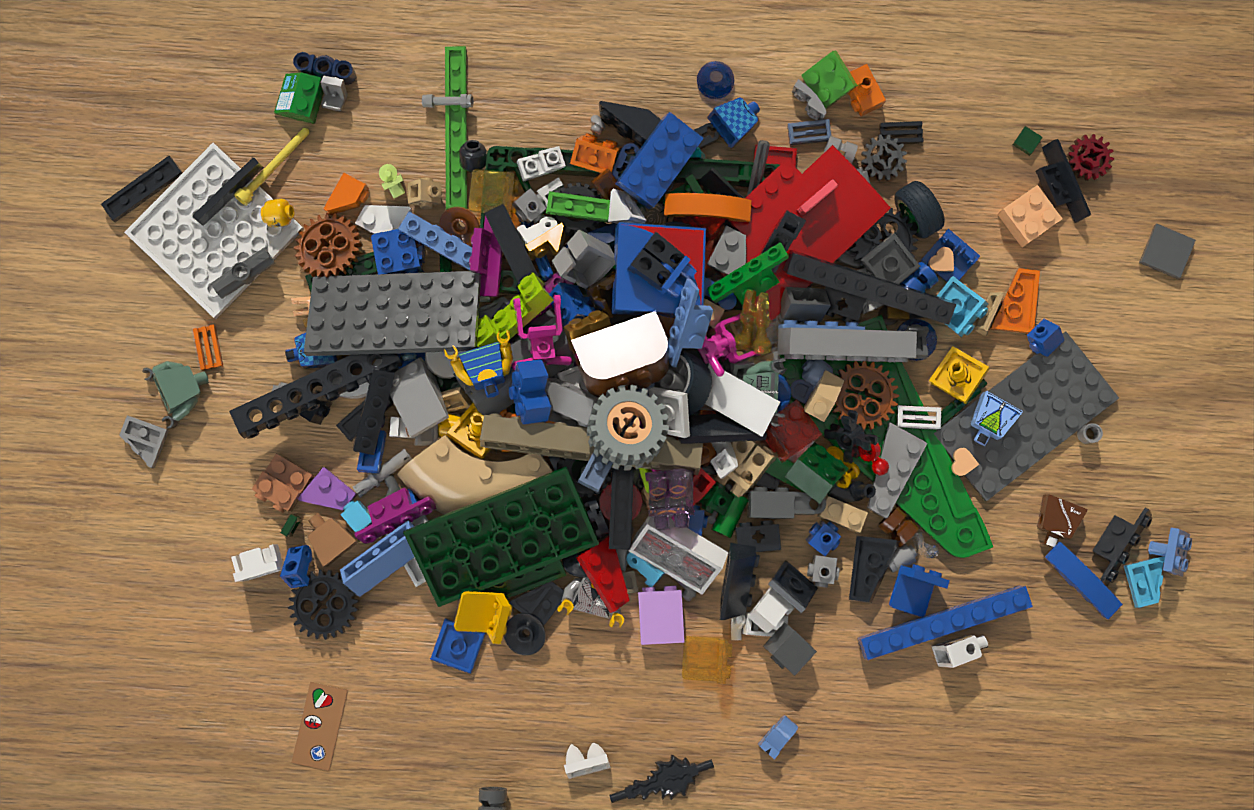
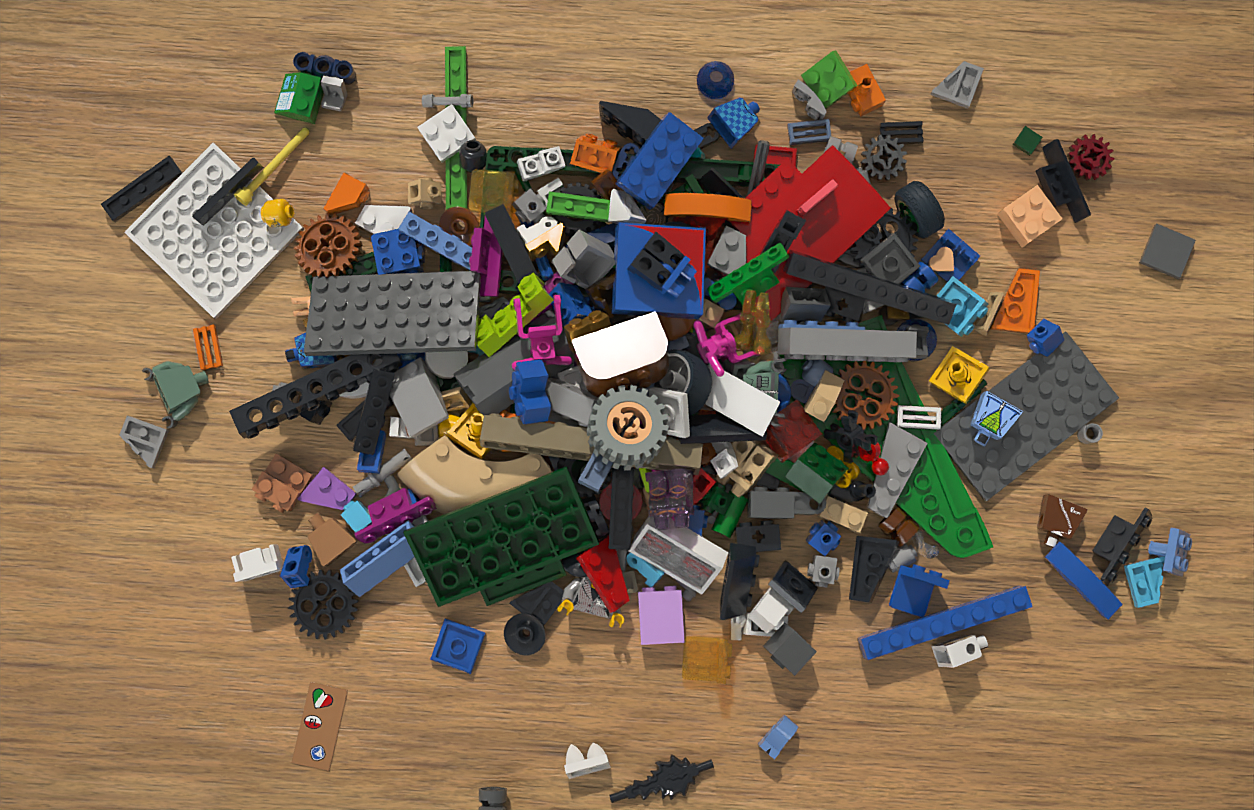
(231, 281): dark grey piece -> none
(291, 525): dark green tile -> none
(391, 180): yellowish green hips -> none
(446, 133): none -> white plate
(483, 613): yellow bracket -> none
(484, 365): torso -> none
(597, 124): light grey arm -> none
(689, 324): medium blue bracket -> none
(959, 85): none -> light grey wing
(963, 462): light nougat tile -> none

